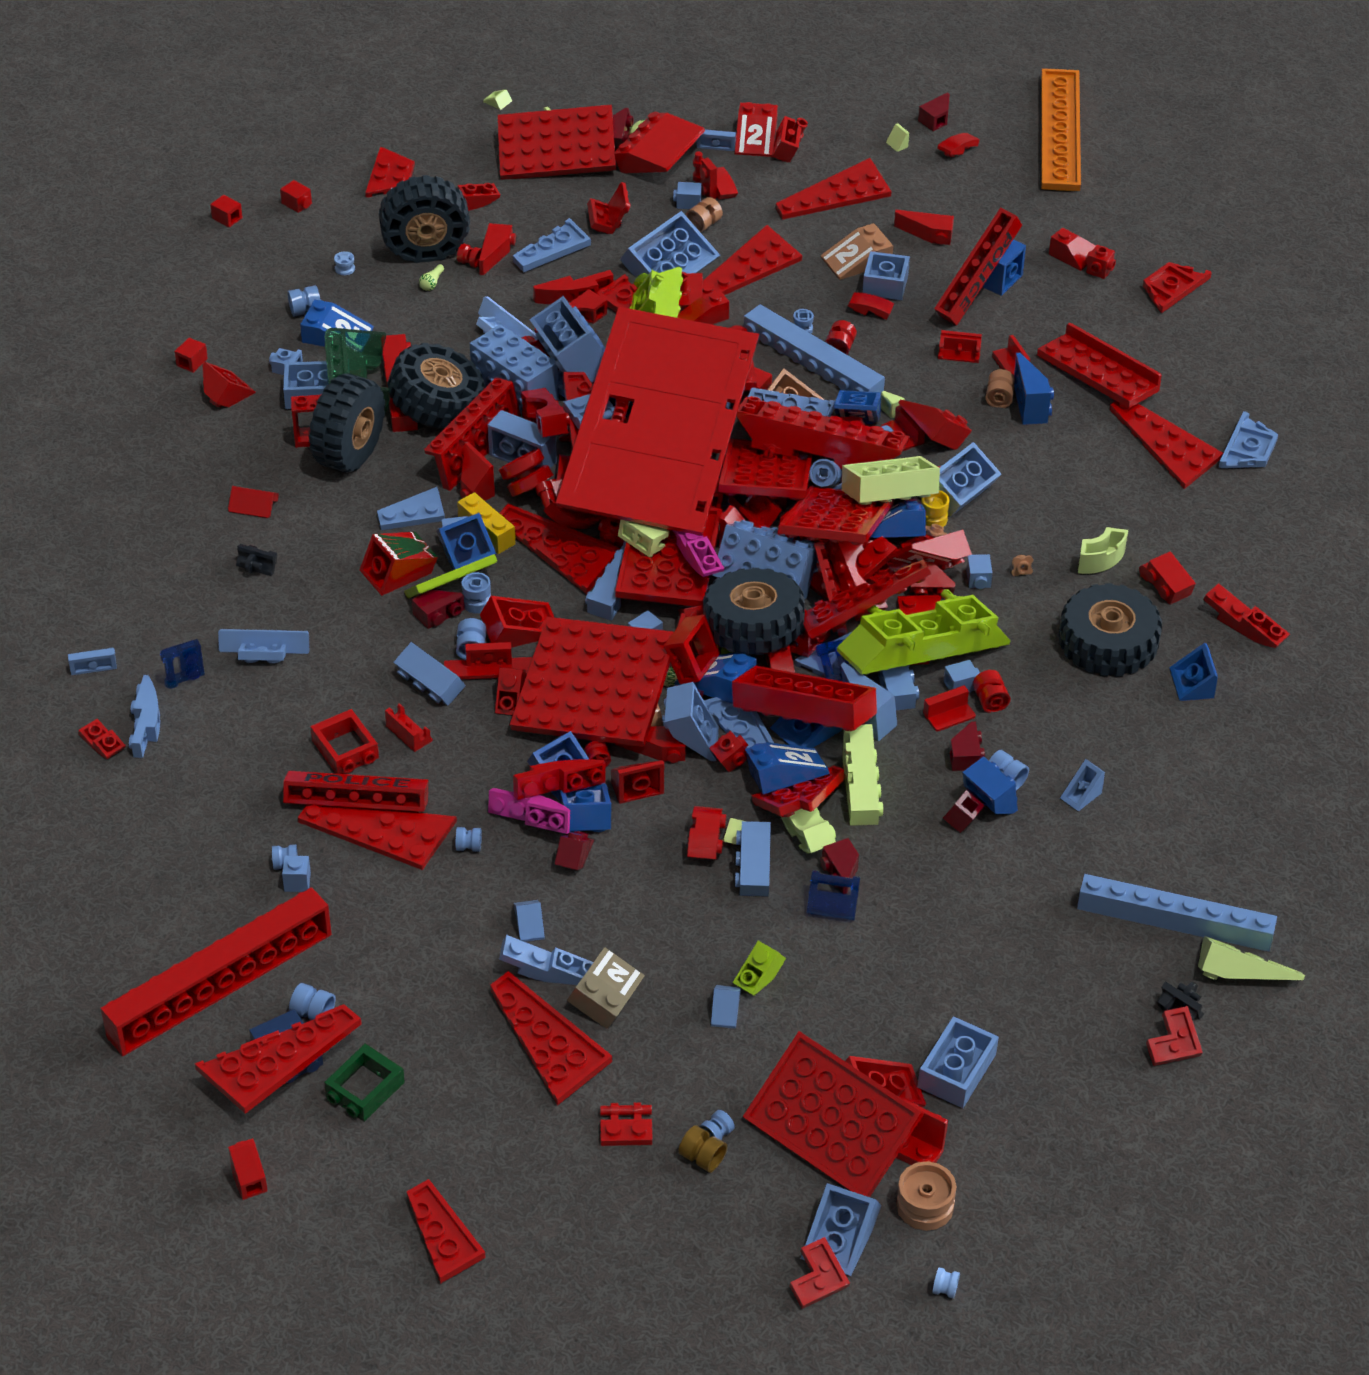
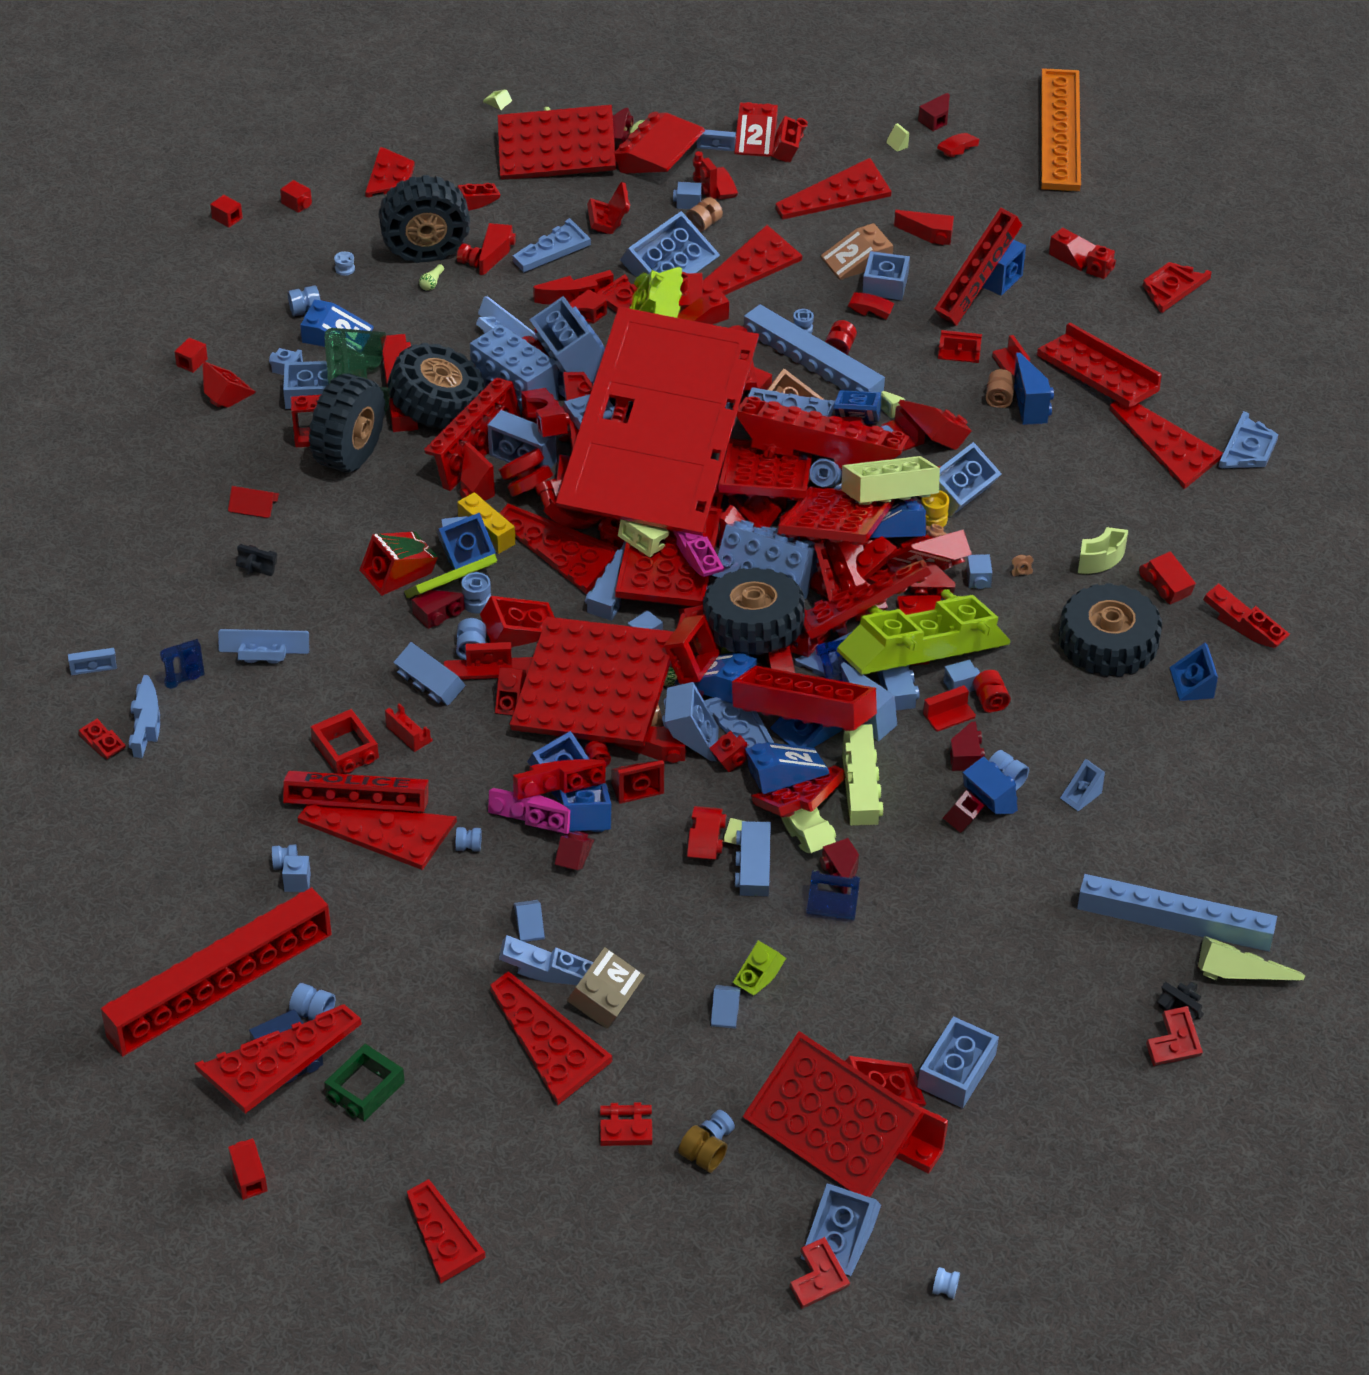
(412, 511): medium blue wing -> none
(926, 1195): nougat wheel -> none

